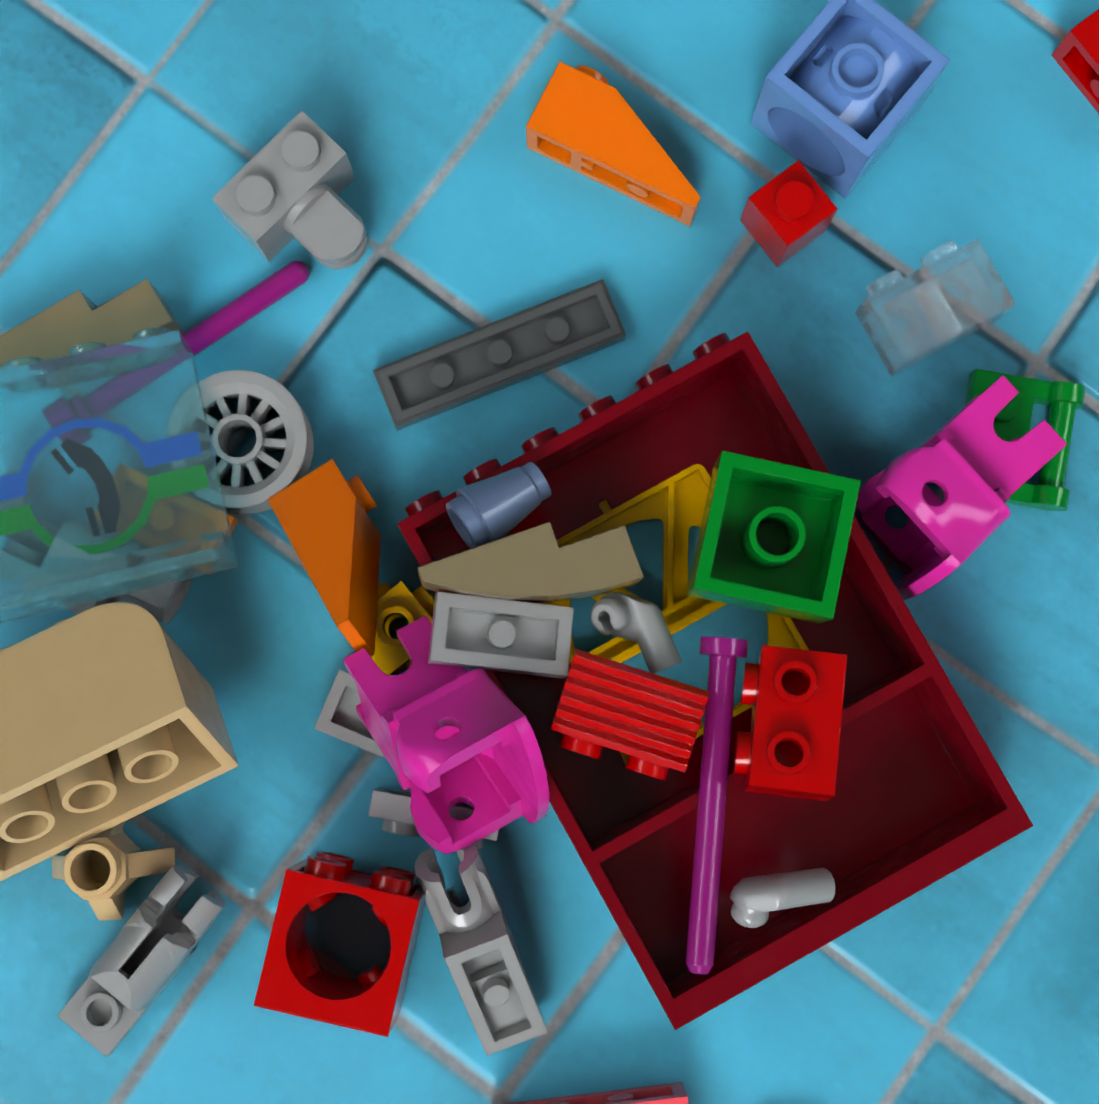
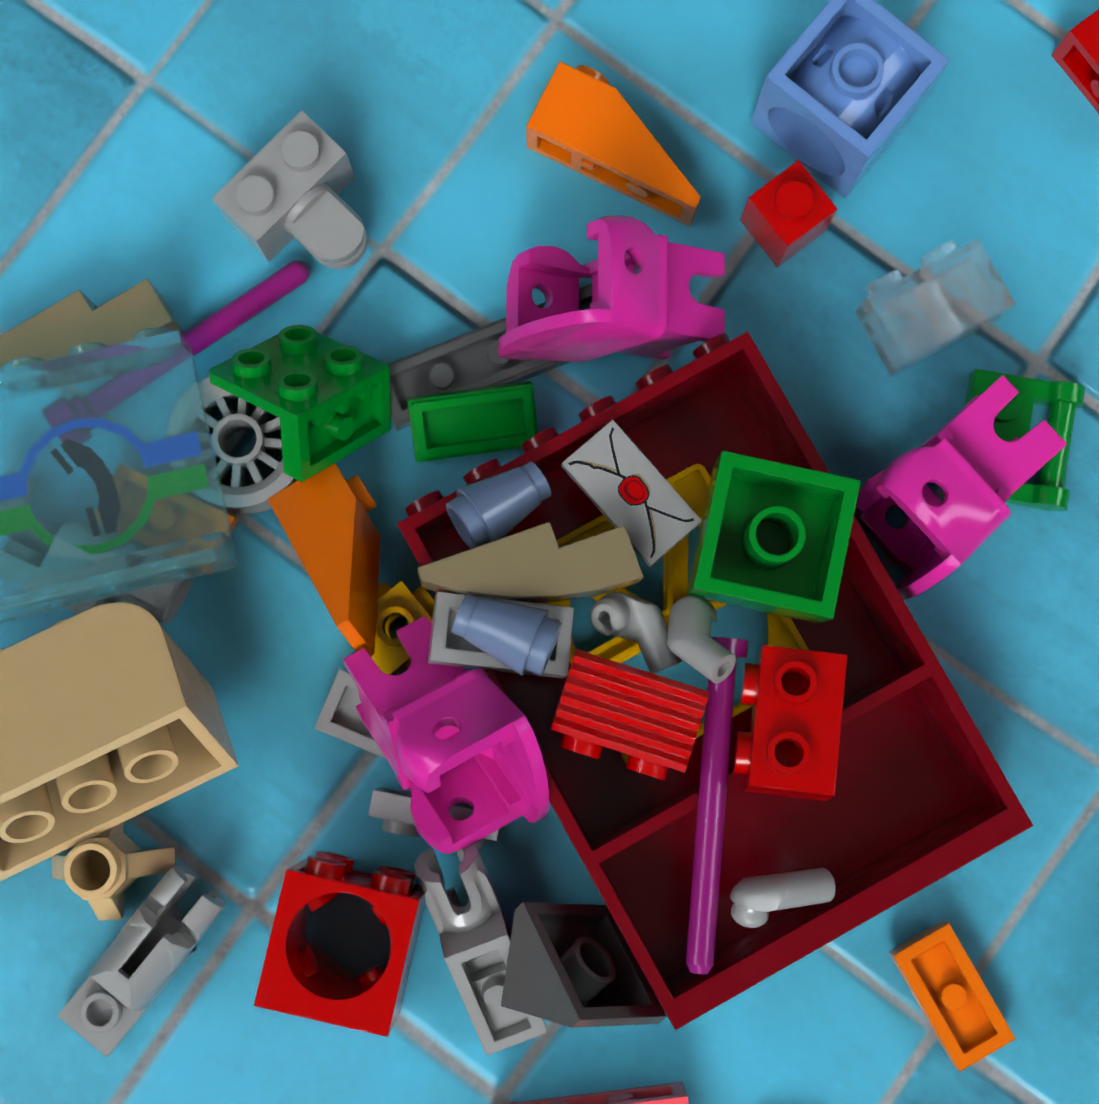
(321, 390): none -> green bracket
(472, 420): none -> green tile
(508, 632): none -> sand blue cone
(575, 968): none -> dark grey slope
(631, 492): none -> light grey tile
(637, 297): none -> dark pink piece
(691, 641): none -> light grey arm
(951, 995): none -> orange plate

